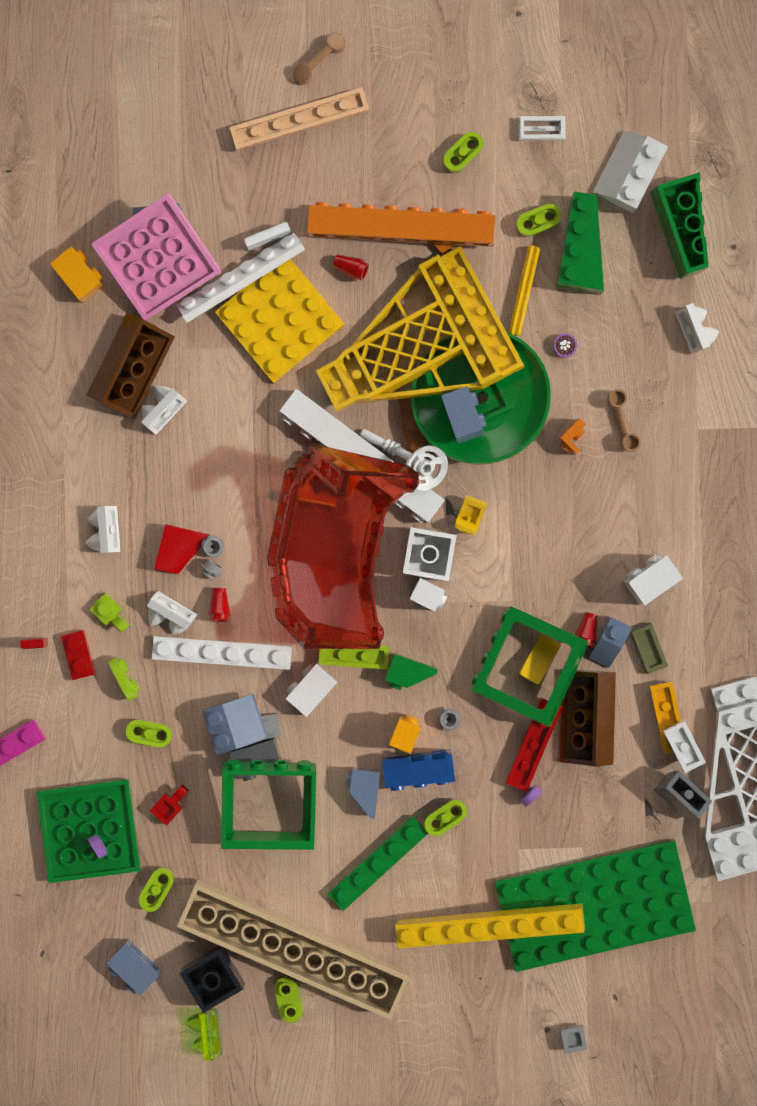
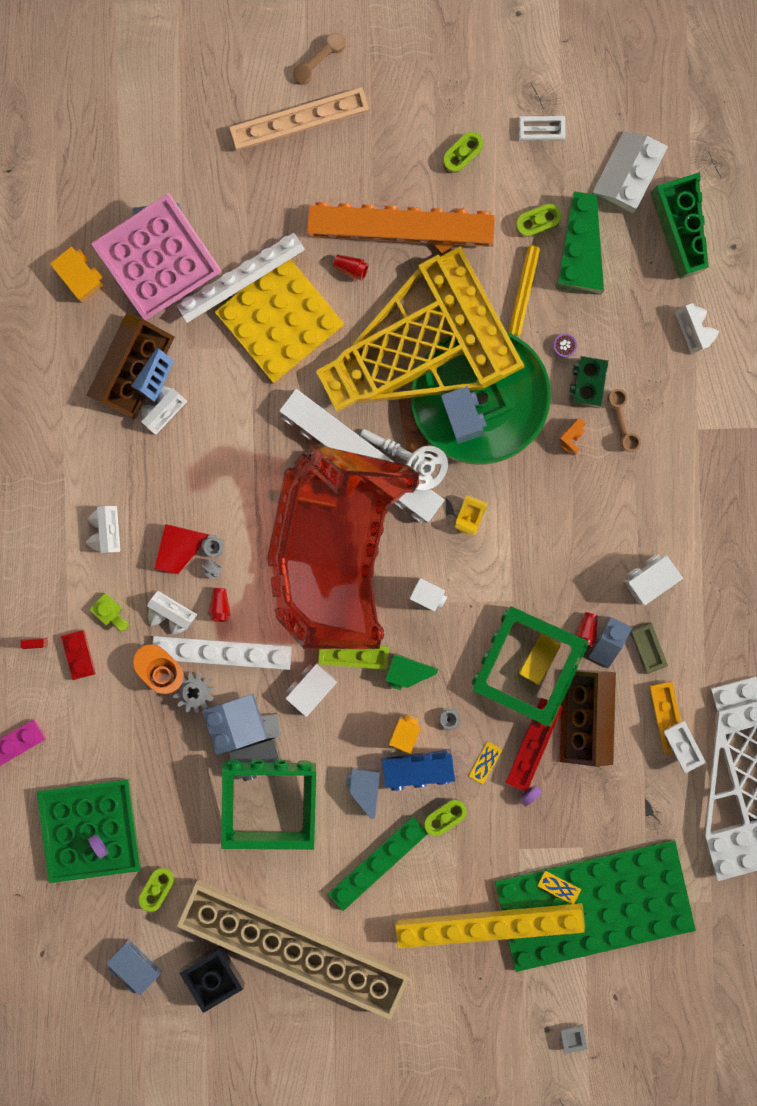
(129, 687): lime plate -> none
(145, 375): none -> medium blue slope
(149, 733): lime plate -> none
(158, 669): none -> orange piece
(168, 805): red plate -> none
(194, 701): none -> light grey gear
(210, 1041): clear neon green tile -> none
(267, 236): white tile -> none
(288, 999): lime plate -> none
(429, 554): white brick -> none
(485, 762): none -> yellow sticker
(559, 887): none -> yellow sticker
(594, 383): none -> dark green brick
(683, 795): dark grey brick -> none

